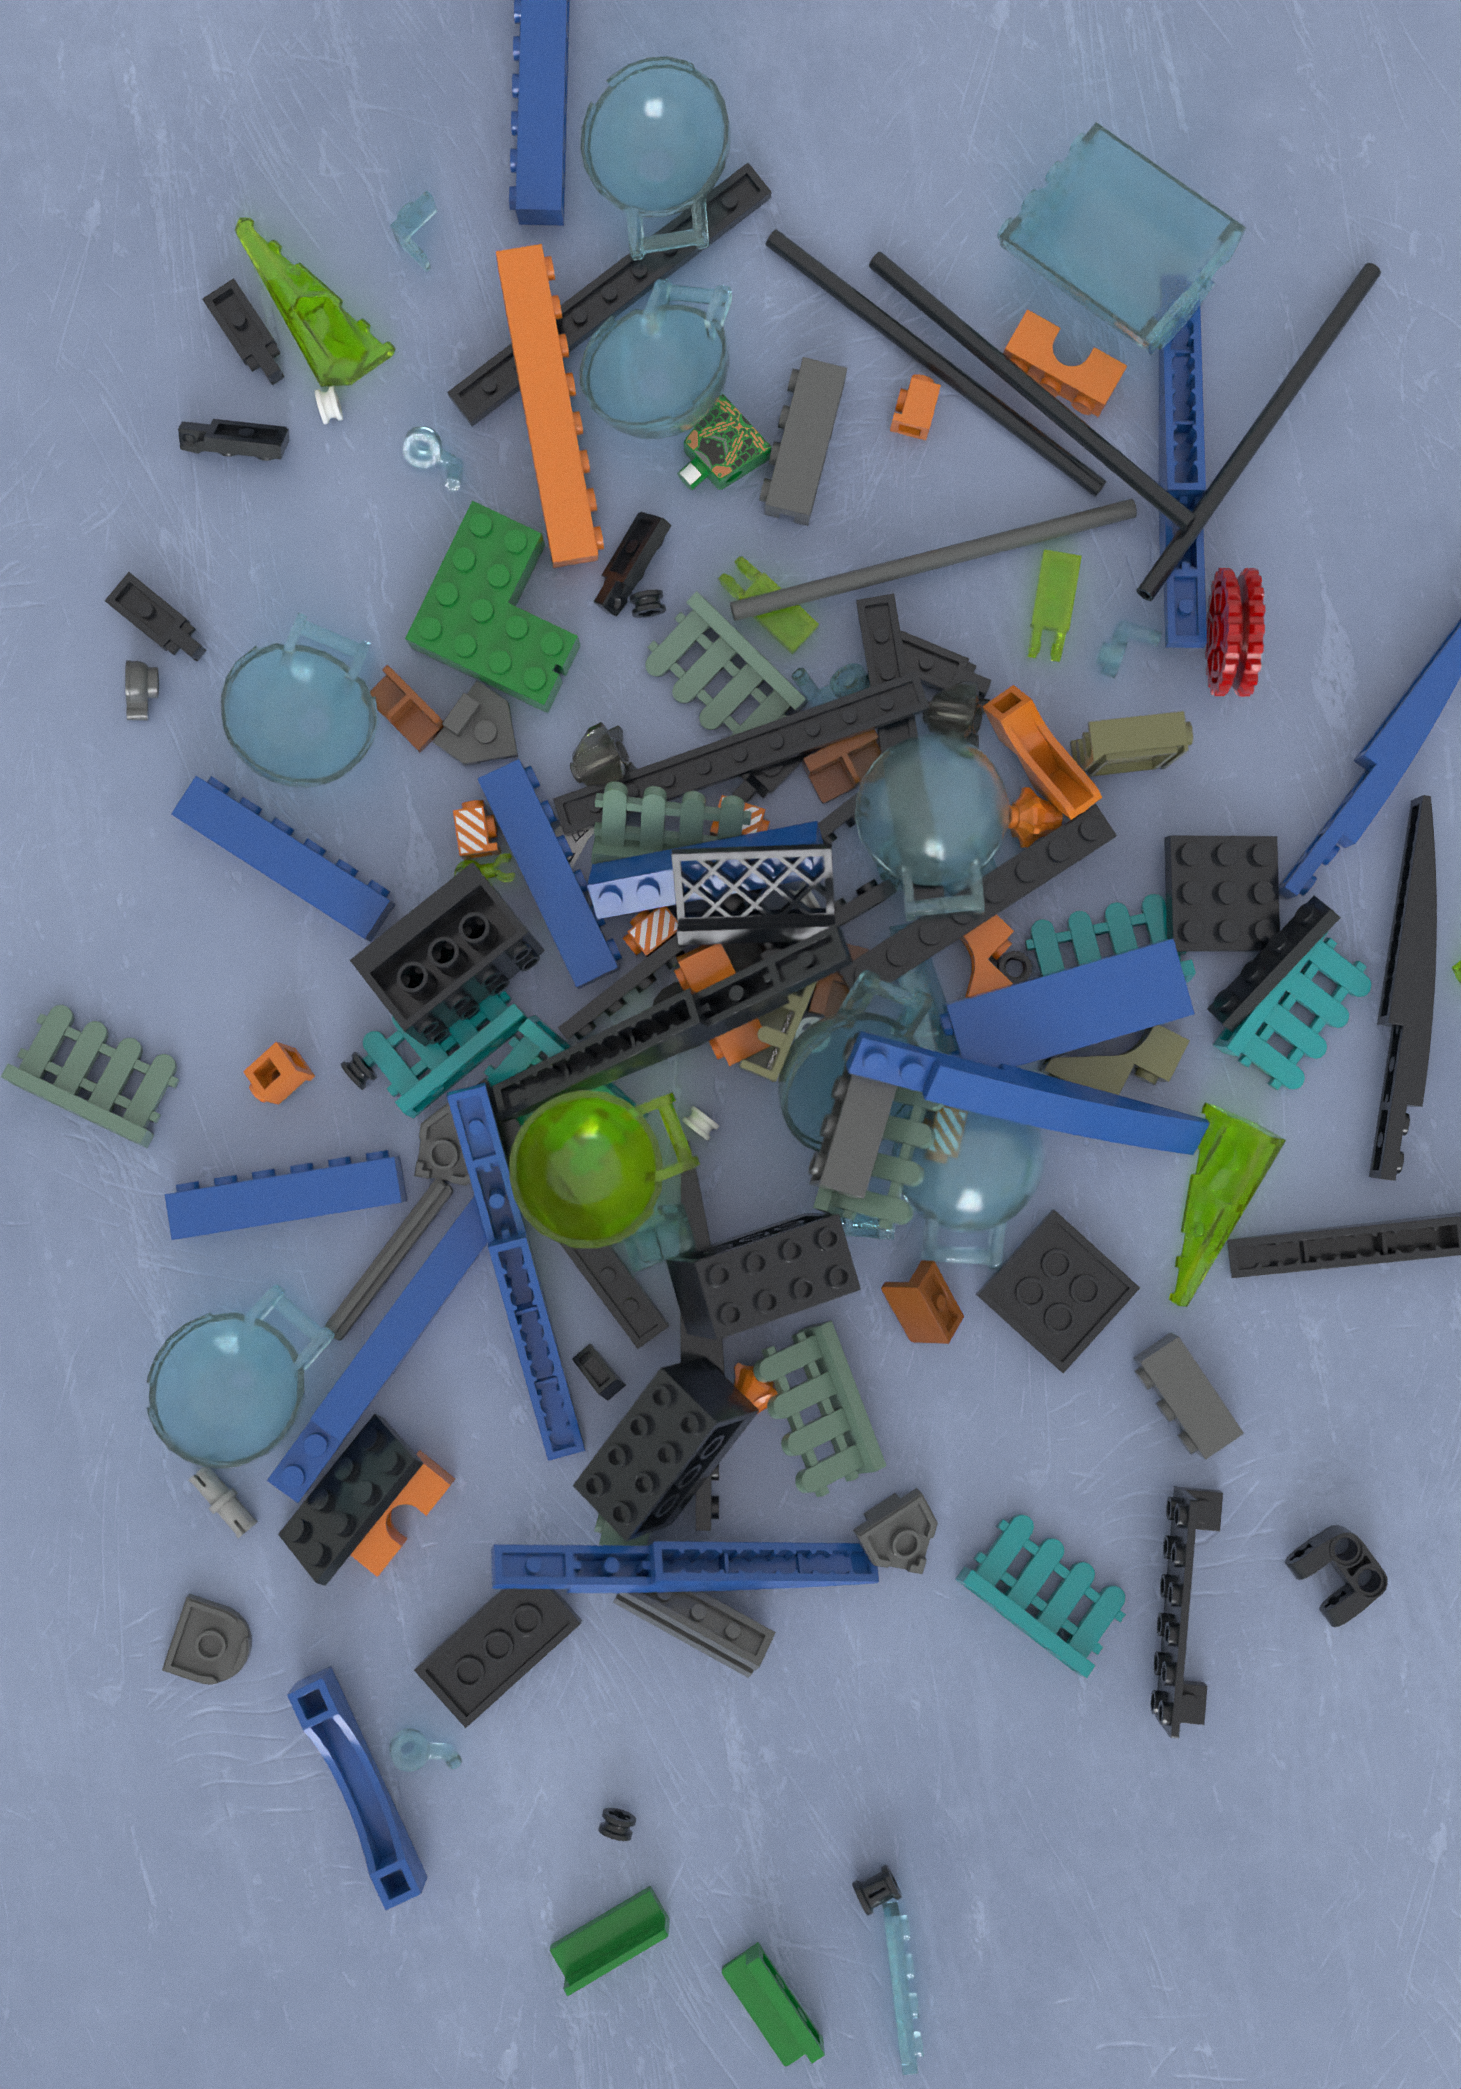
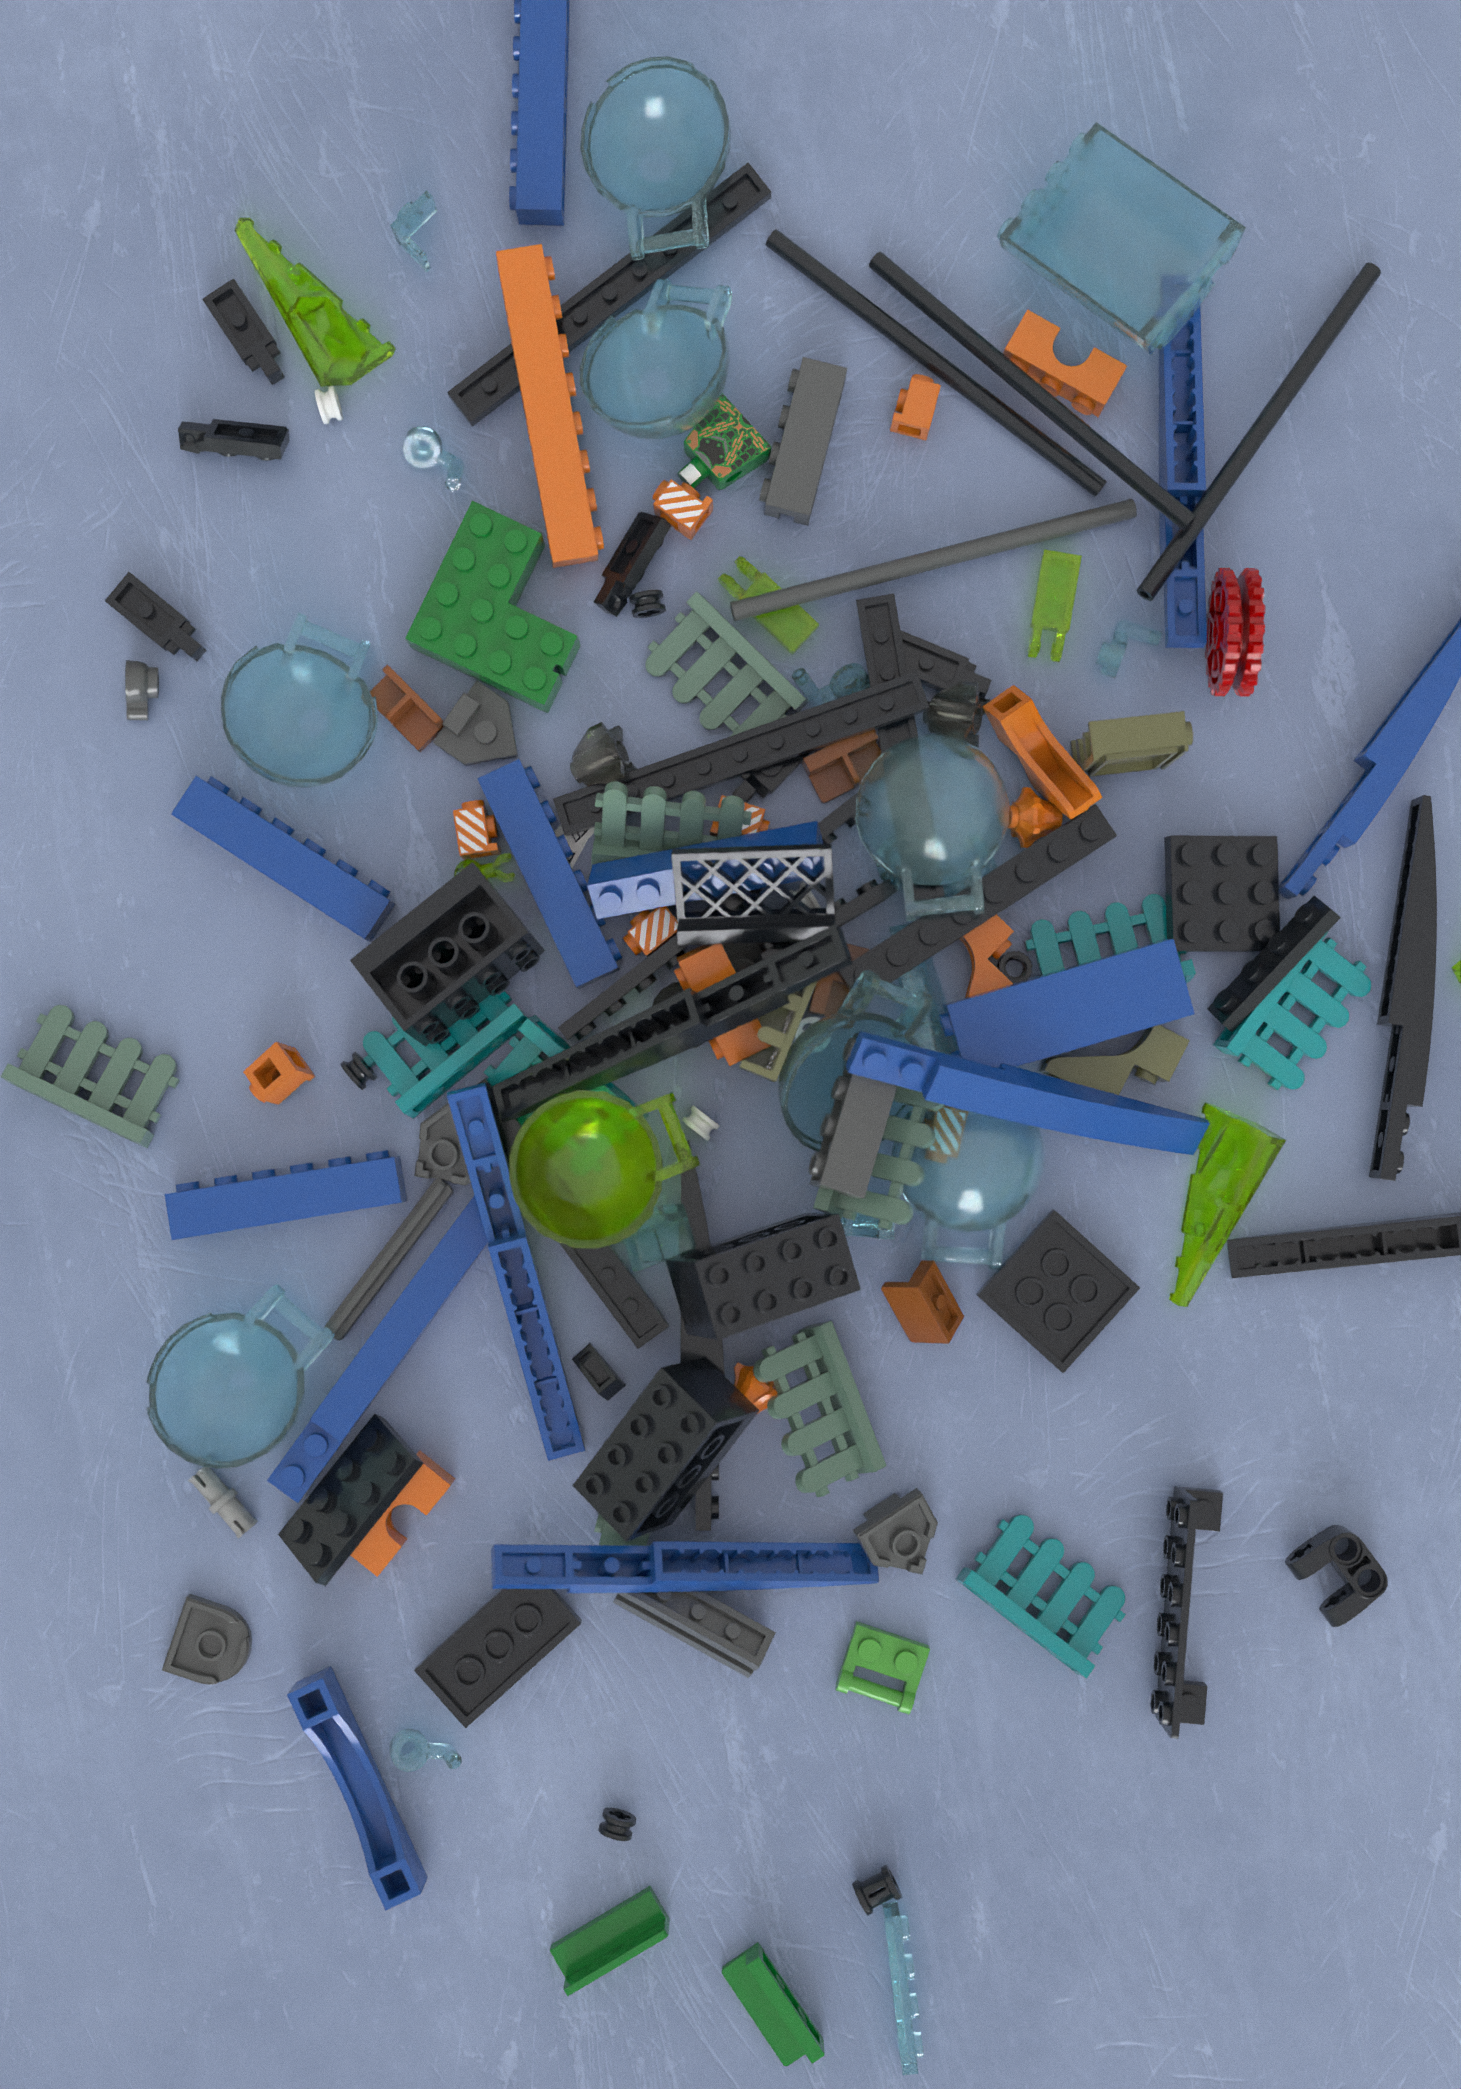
(681, 507): none -> orange brick
(887, 1655): none -> bright green plate
(1186, 1396): dark grey brick -> none

